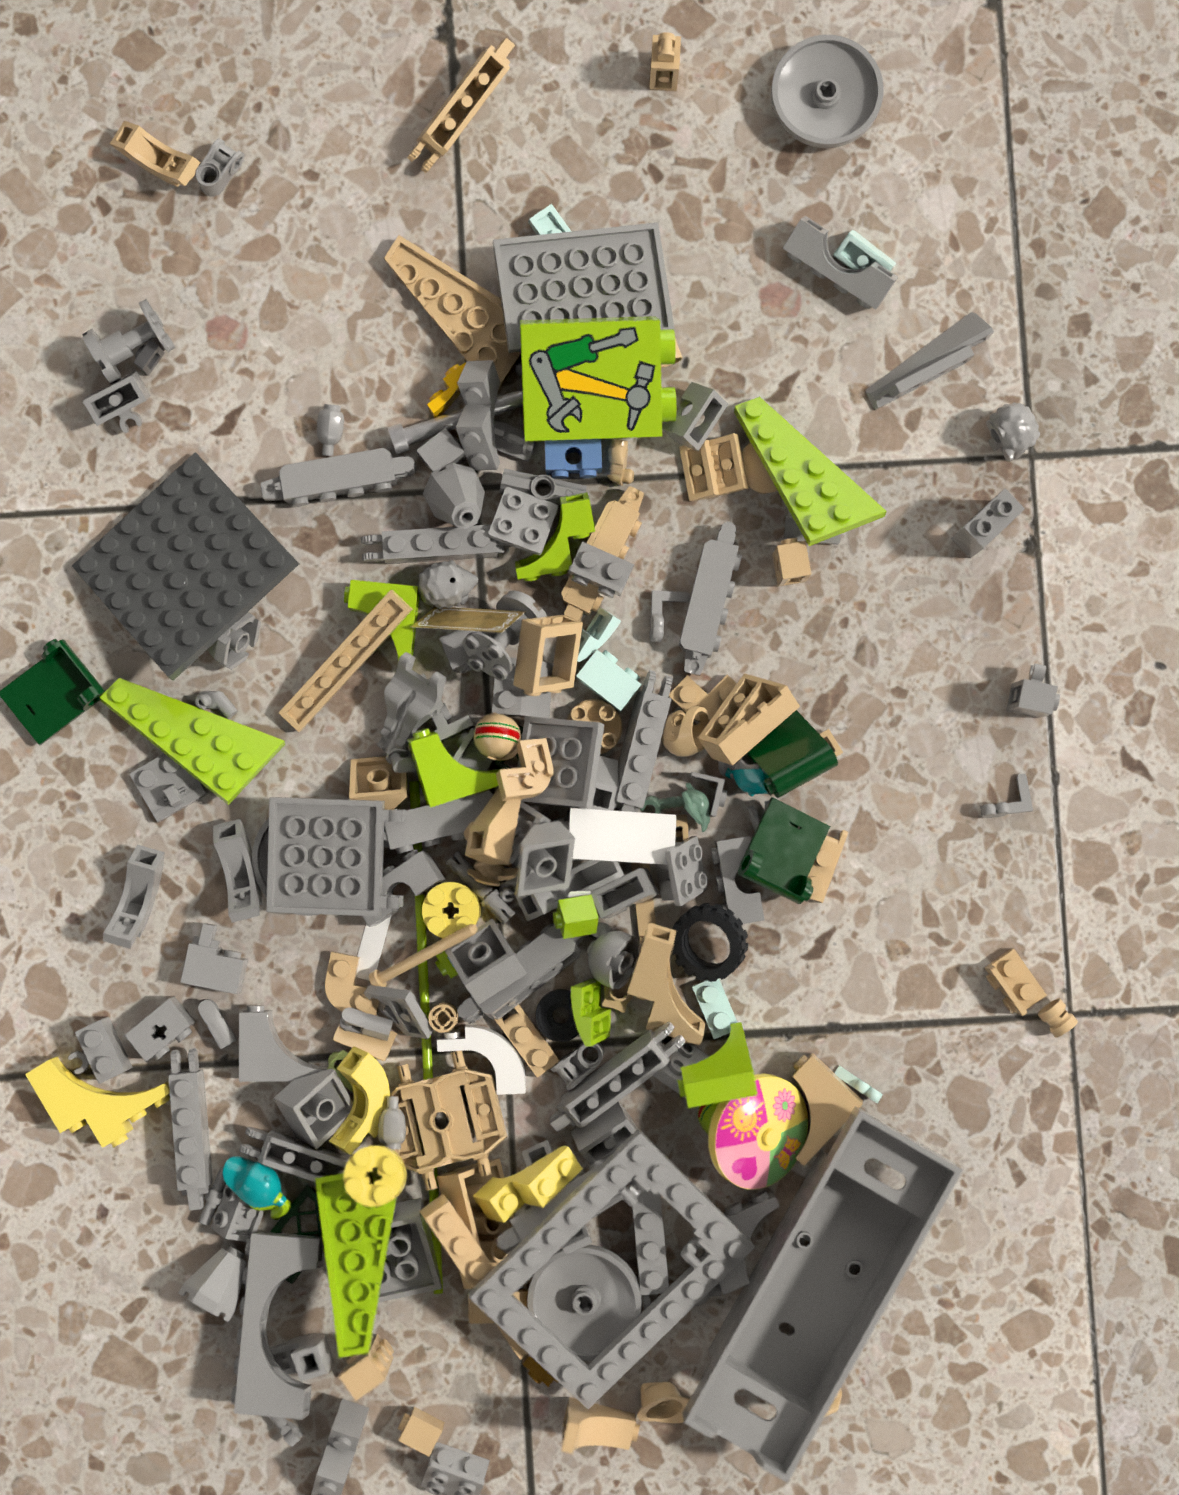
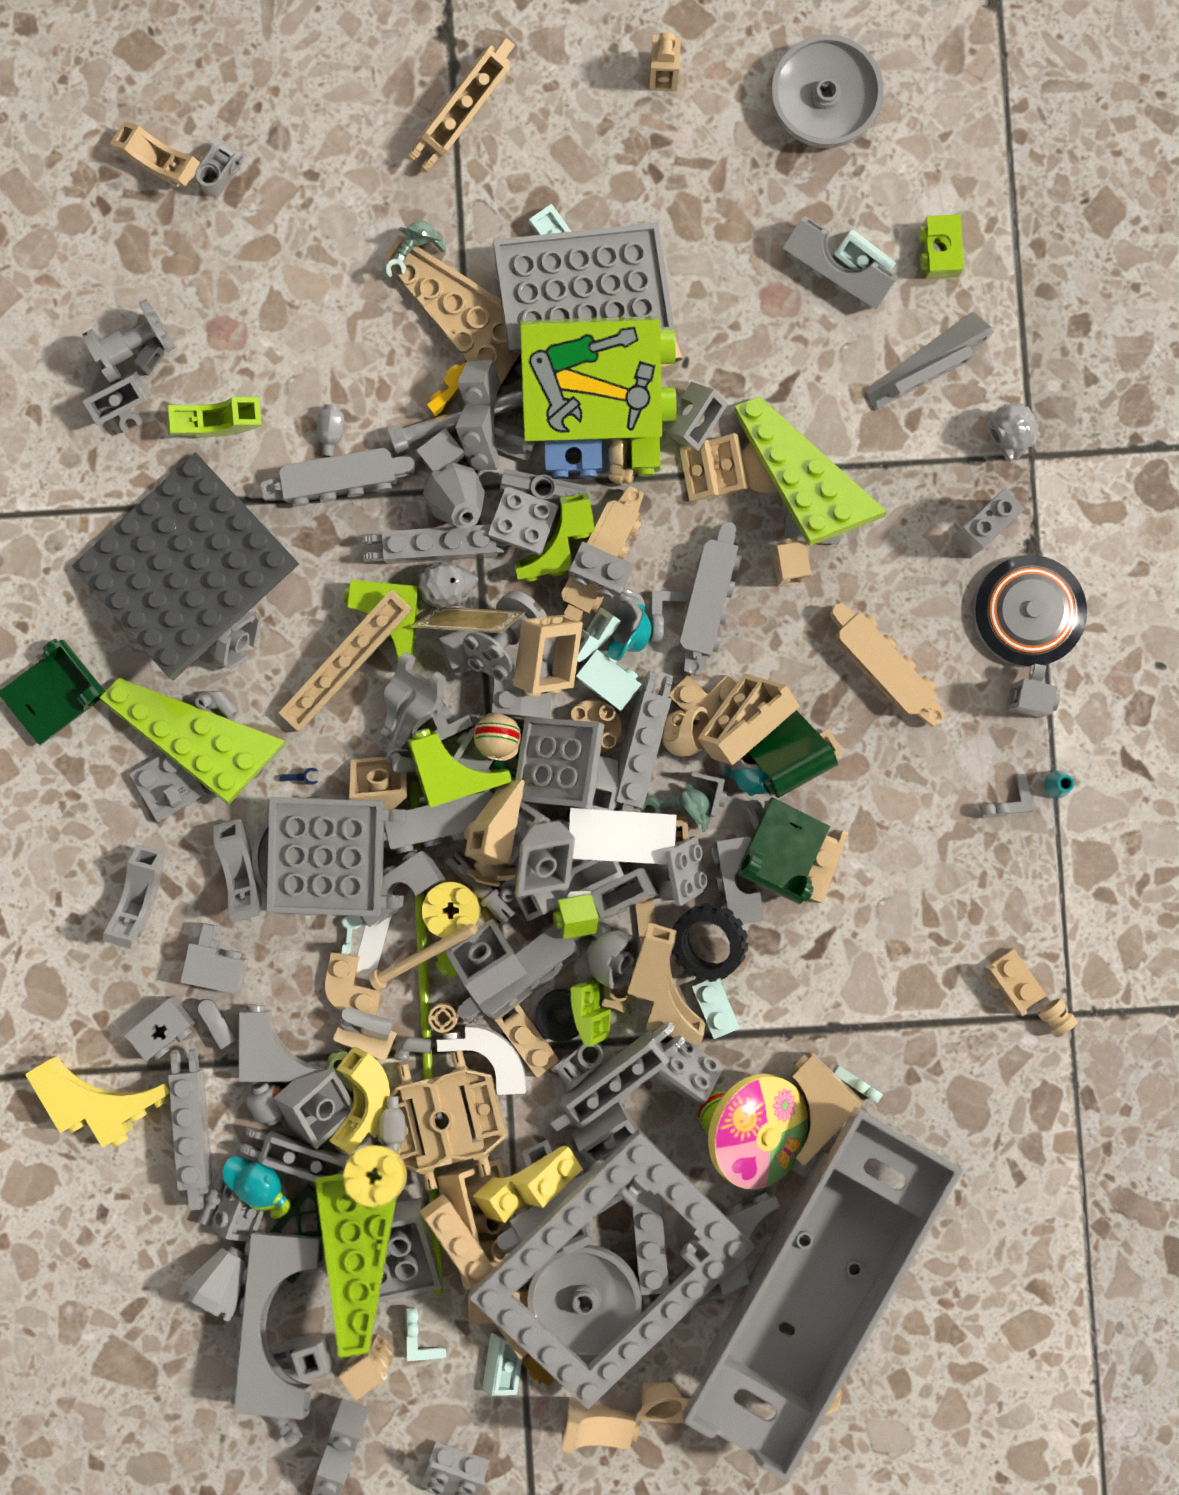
(101, 1051): light grey brick -> none
(216, 419): none -> lime arch
(262, 1104): none -> light grey head
(298, 777): none -> dark blue hand
(350, 923): none -> light aqua piece
(402, 1009): light grey wing -> none
(412, 1044): none -> light grey arm
(412, 1350): none -> light aqua piece
(417, 234): none -> sand green piece
(420, 1431): tan brick -> none
(501, 1367): none -> light aqua slope
(534, 774): tan plate -> none
(634, 629): none -> hair
(645, 455): none -> lime brick
(722, 1075): lime arch -> none
(885, 666): none -> tan hinge
(948, 232): none -> lime brick
(1030, 611): none -> dish
(1053, 786): none -> teal cone

